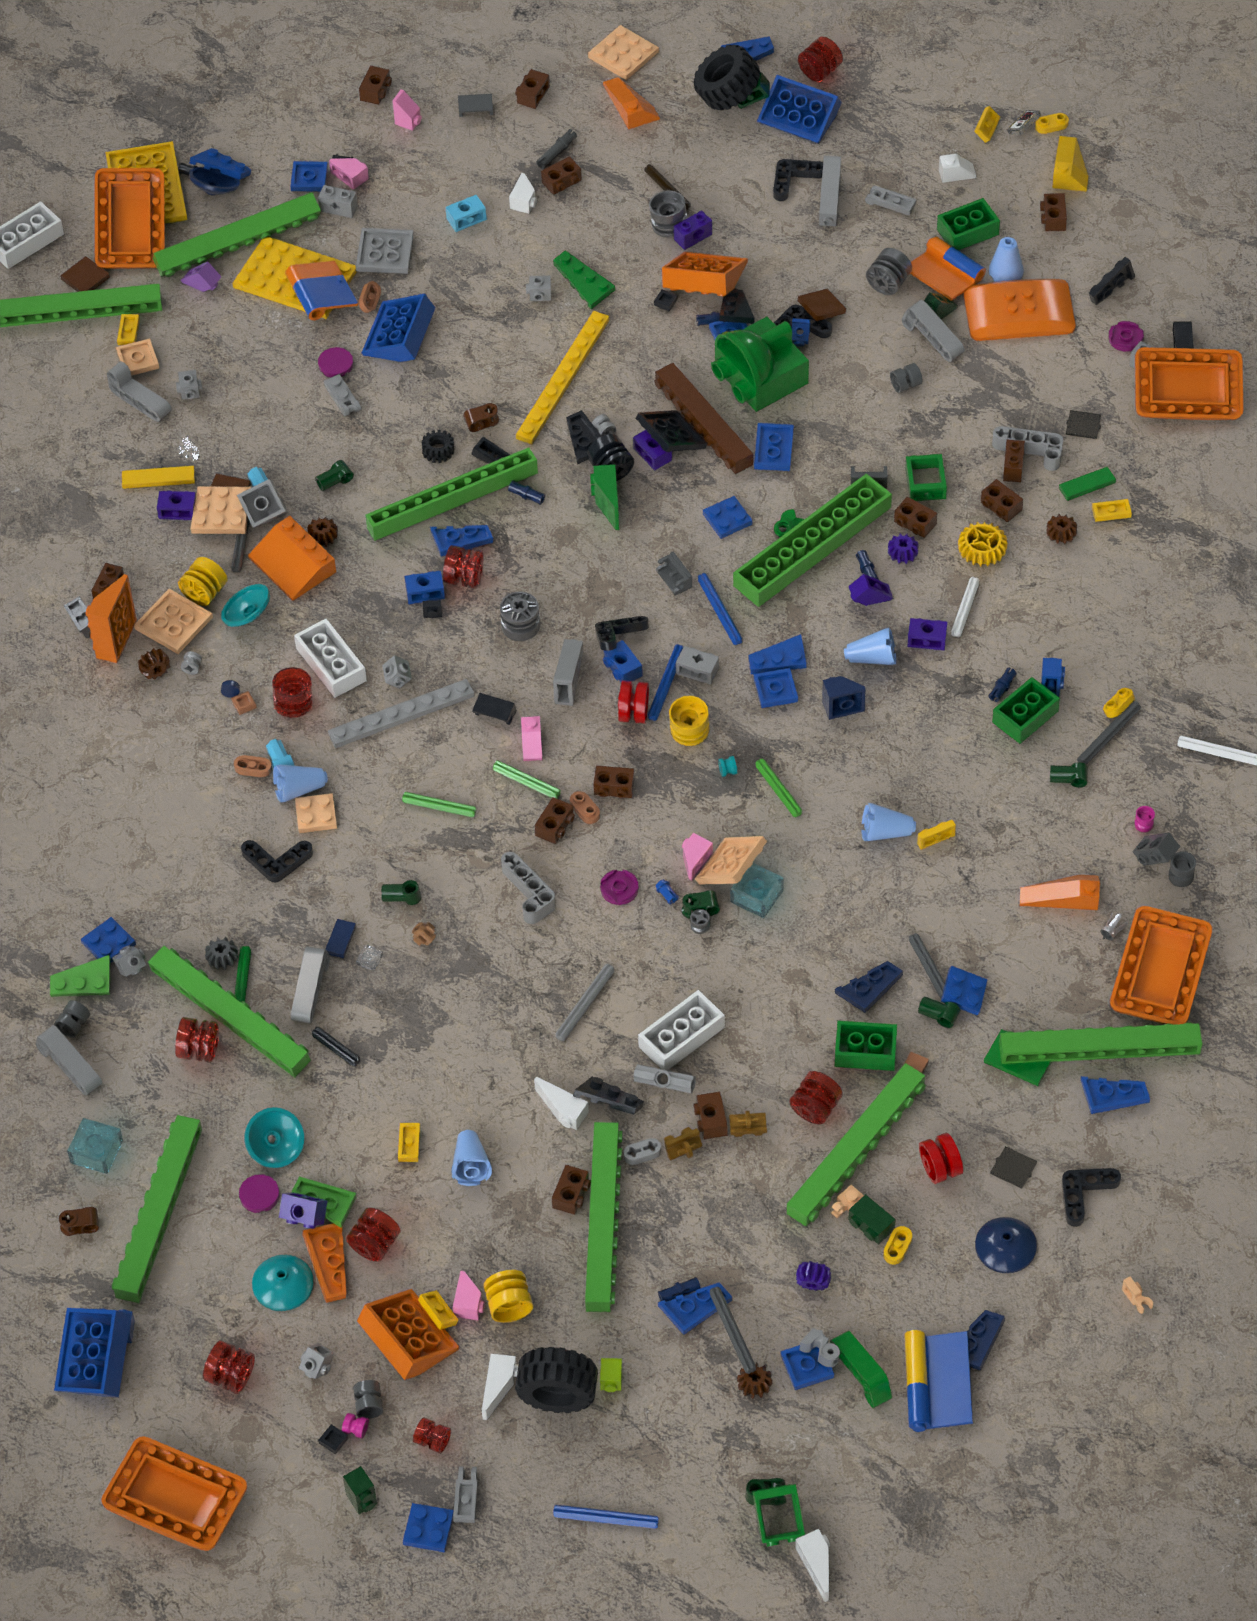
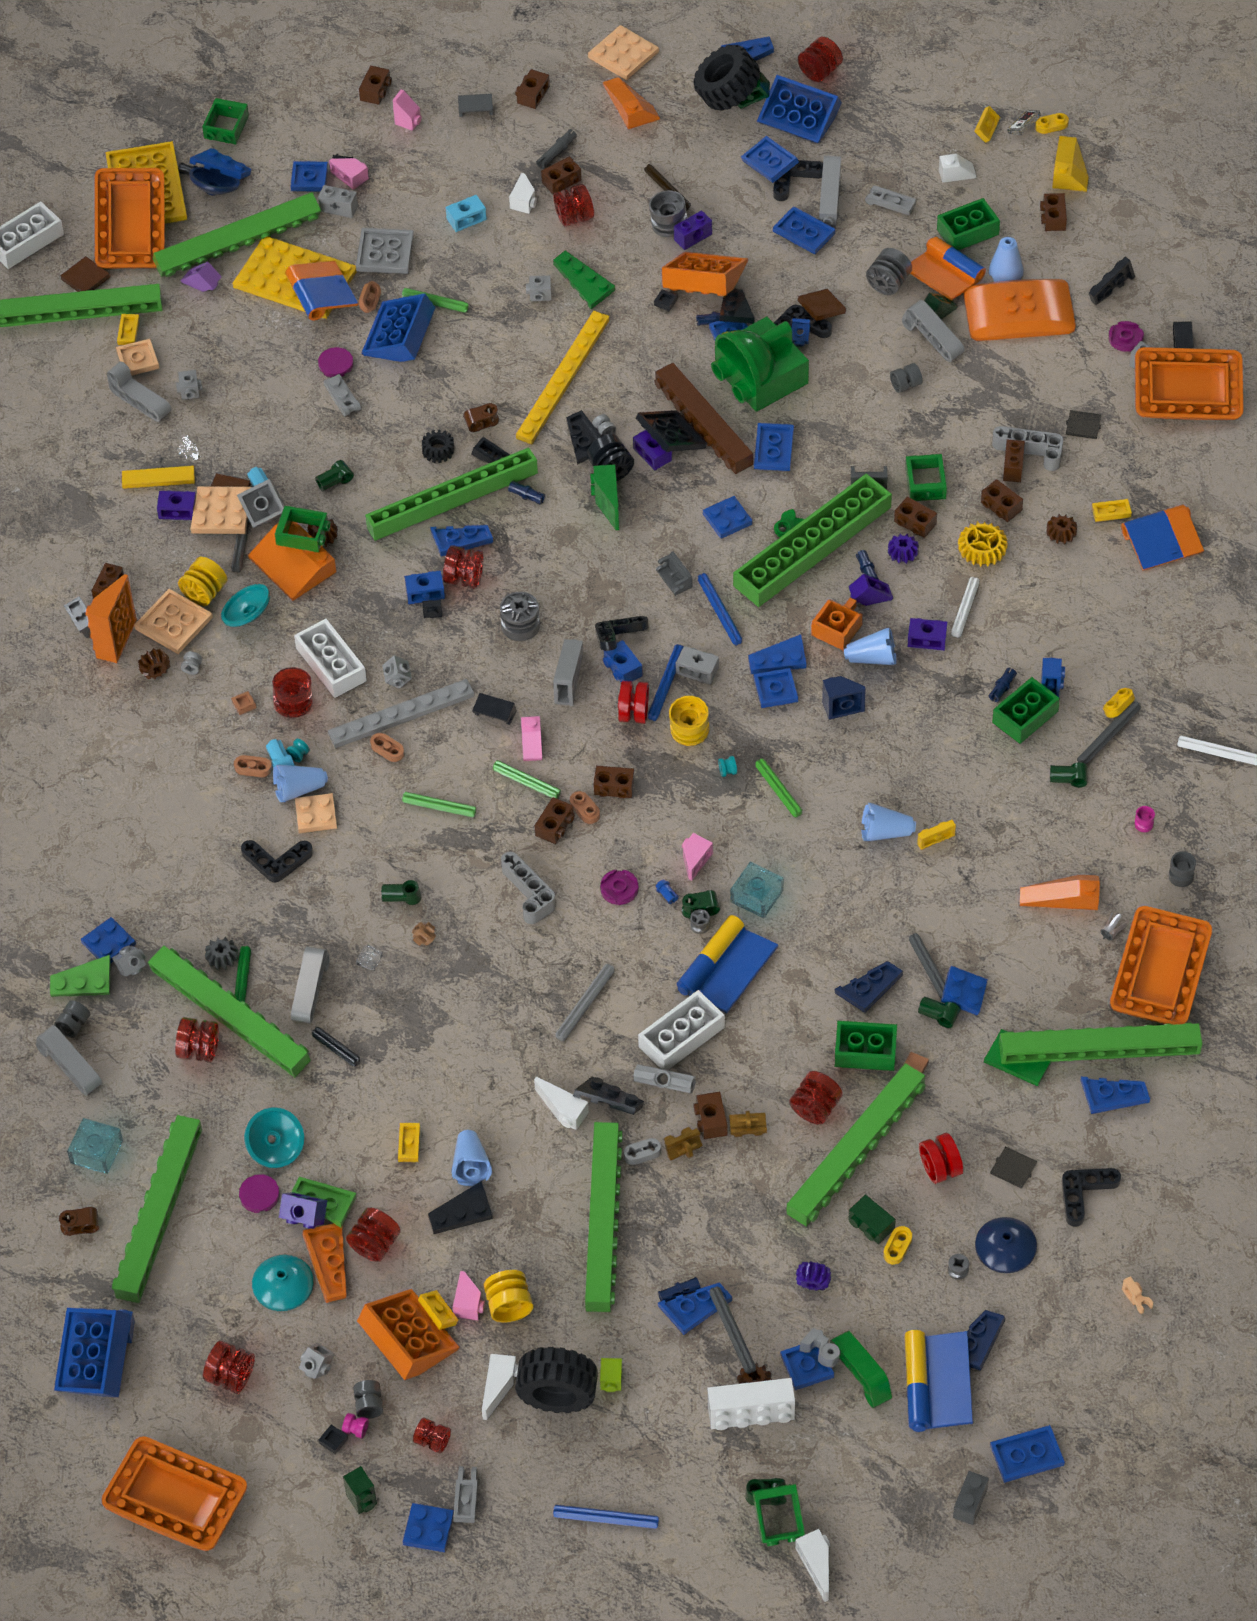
(221, 107): none -> green window
(230, 688): dark blue tile -> none
(298, 750): none -> teal wheel
(304, 516): none -> green window
(340, 938): dark blue tile -> none
(388, 747): none -> nougat plate
(439, 300): none -> bright green axle
(462, 1210): none -> black wing
(566, 1188): reddish brown brick -> none
(573, 205): none -> clear red wheel
(727, 964): none -> blue door
(731, 860): light nougat plate -> none
(751, 1404): none -> white brick
(769, 159): none -> blue plate
(804, 230): none -> blue plate
(837, 623): none -> orange hinge
(846, 1201): light nougat plate -> none
(955, 1271): none -> flat silver wheel
(970, 1497): none -> dark grey brick
(1027, 1453): none -> blue plate
(1087, 483): green tile -> none
(1156, 849): dark grey brick -> none
(1163, 537): none -> blue door

